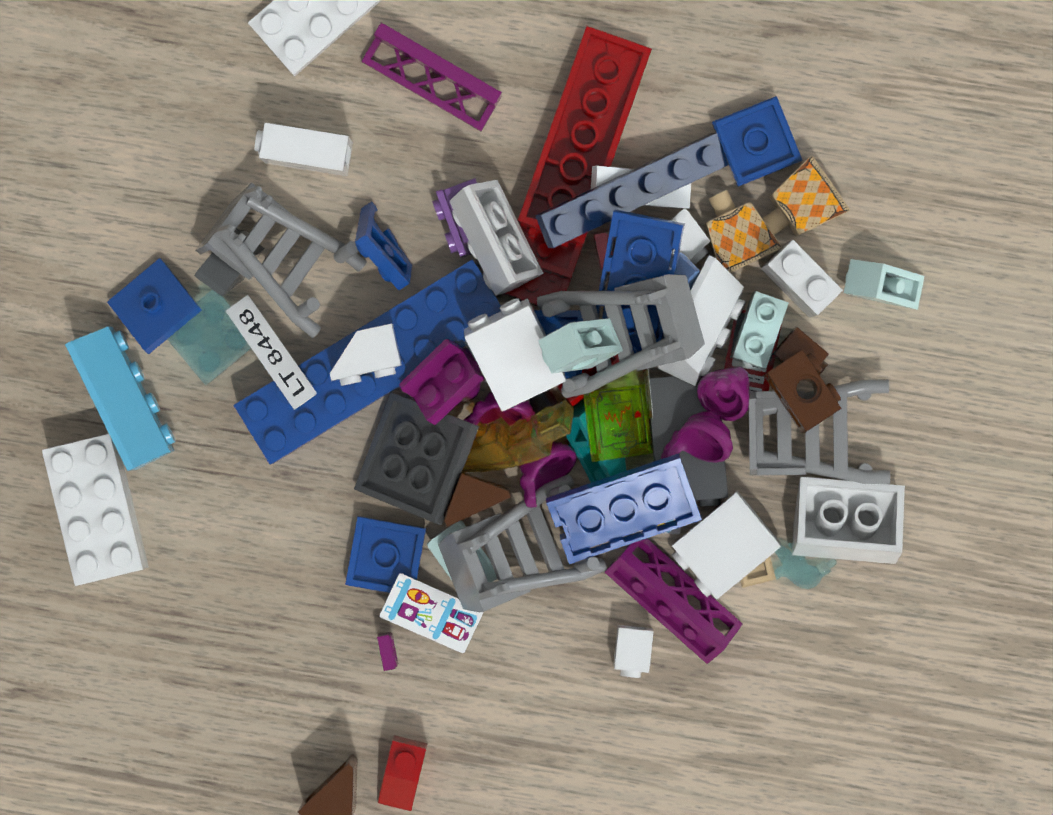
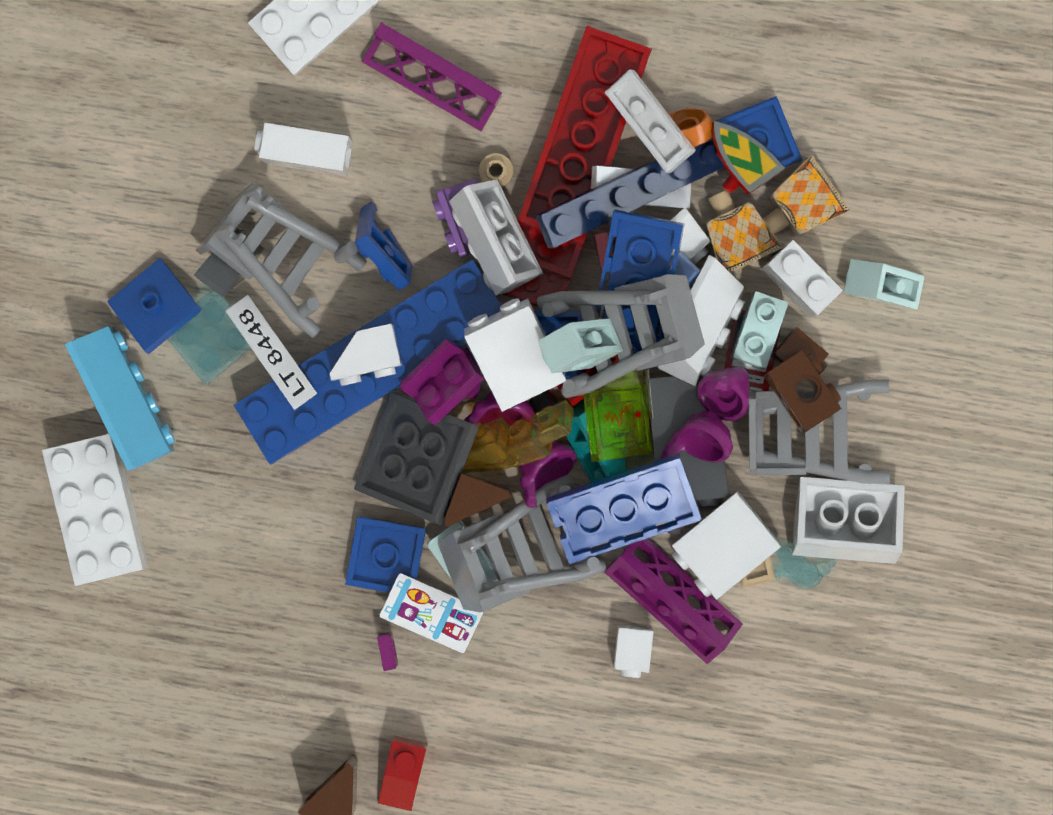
(492, 159): none -> tan plate
(650, 121): none -> white tile
(694, 124): none -> orange hat
(744, 159): none -> shield

